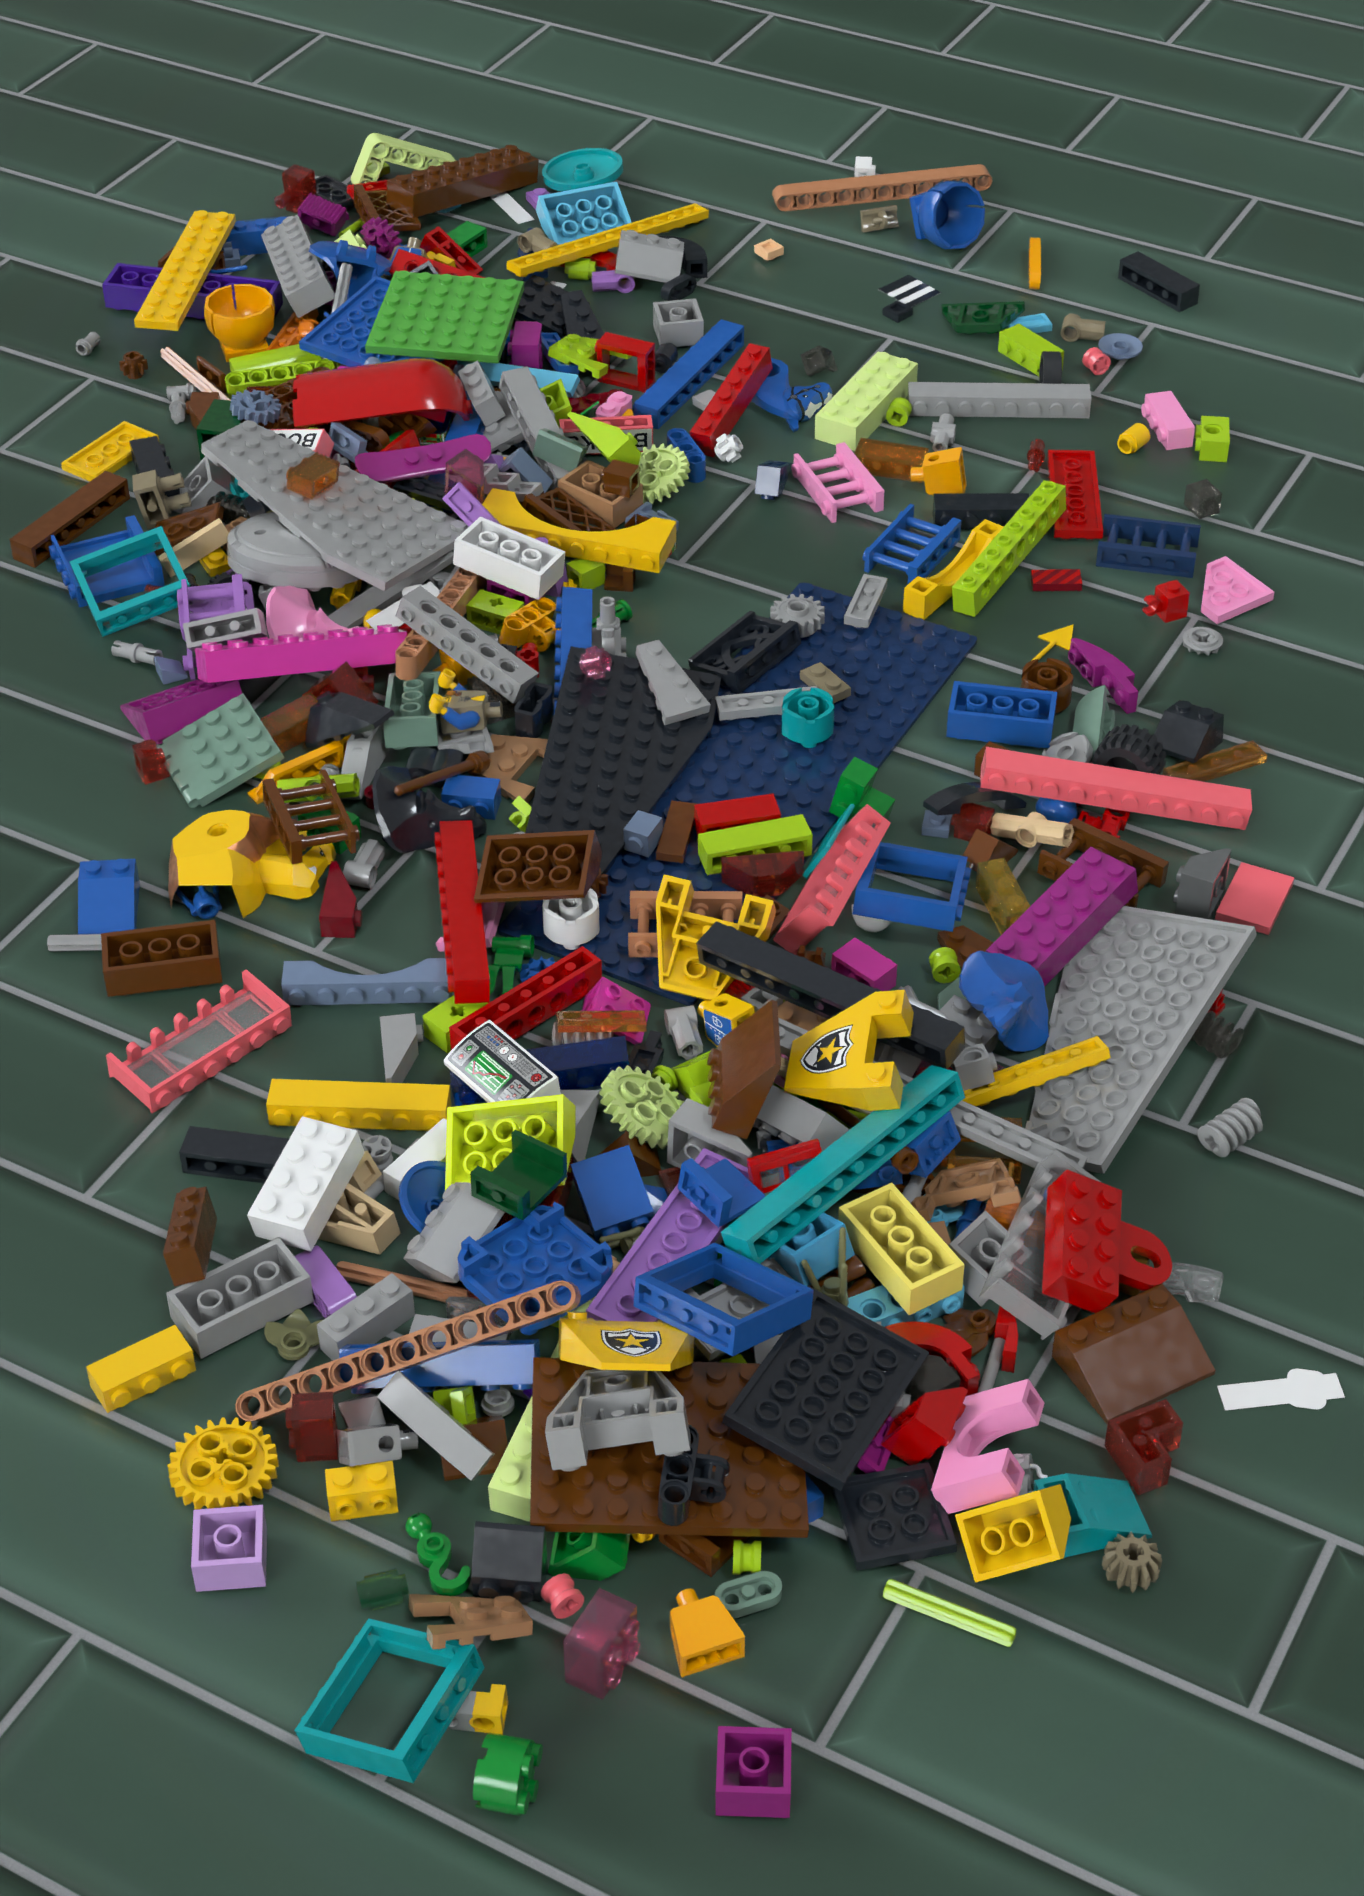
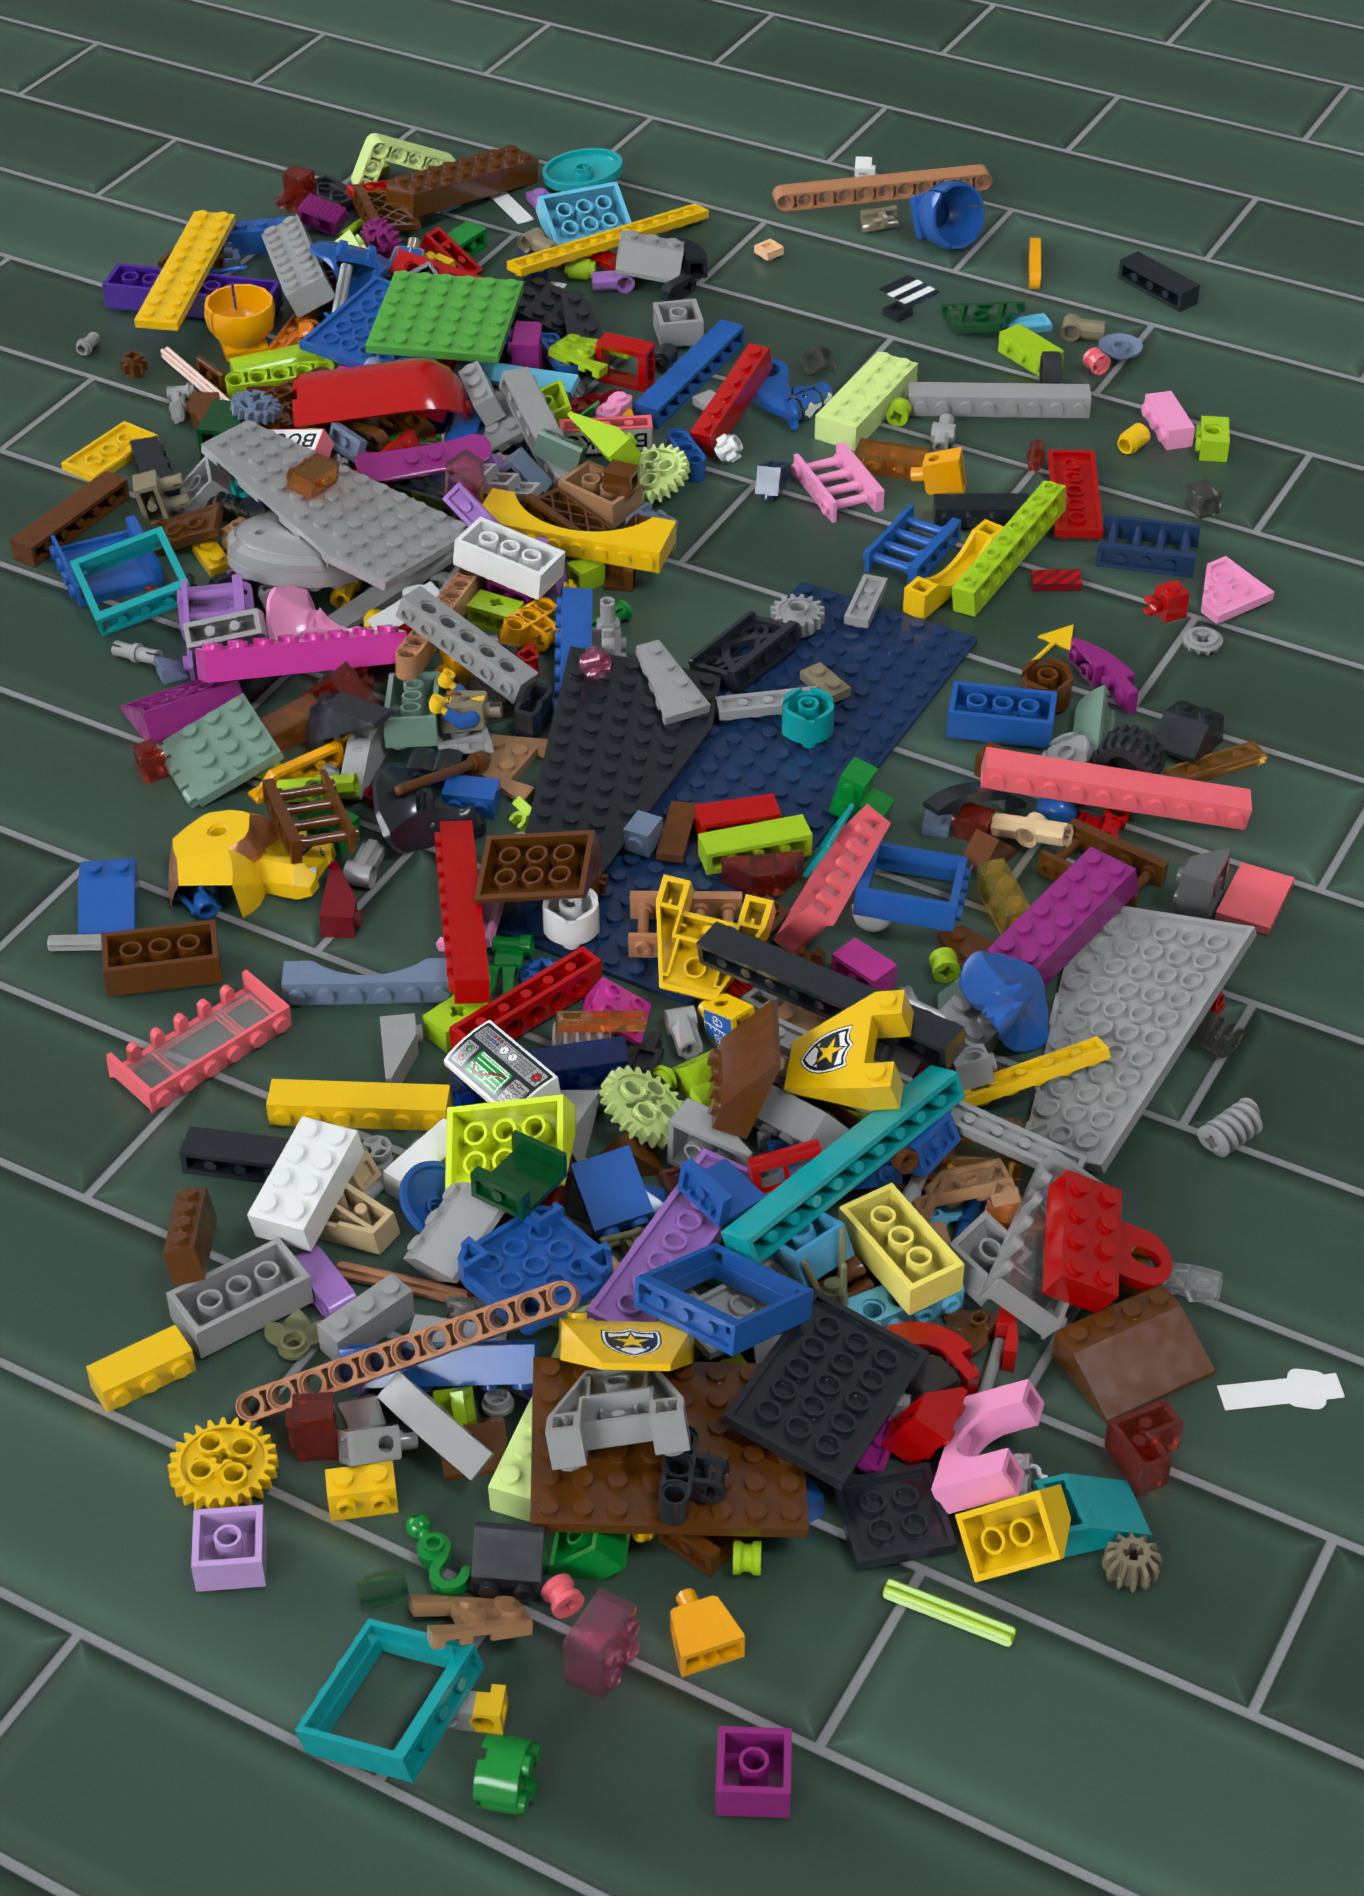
(197, 546): tan tile -> none
(746, 1593): sand green plate -> none

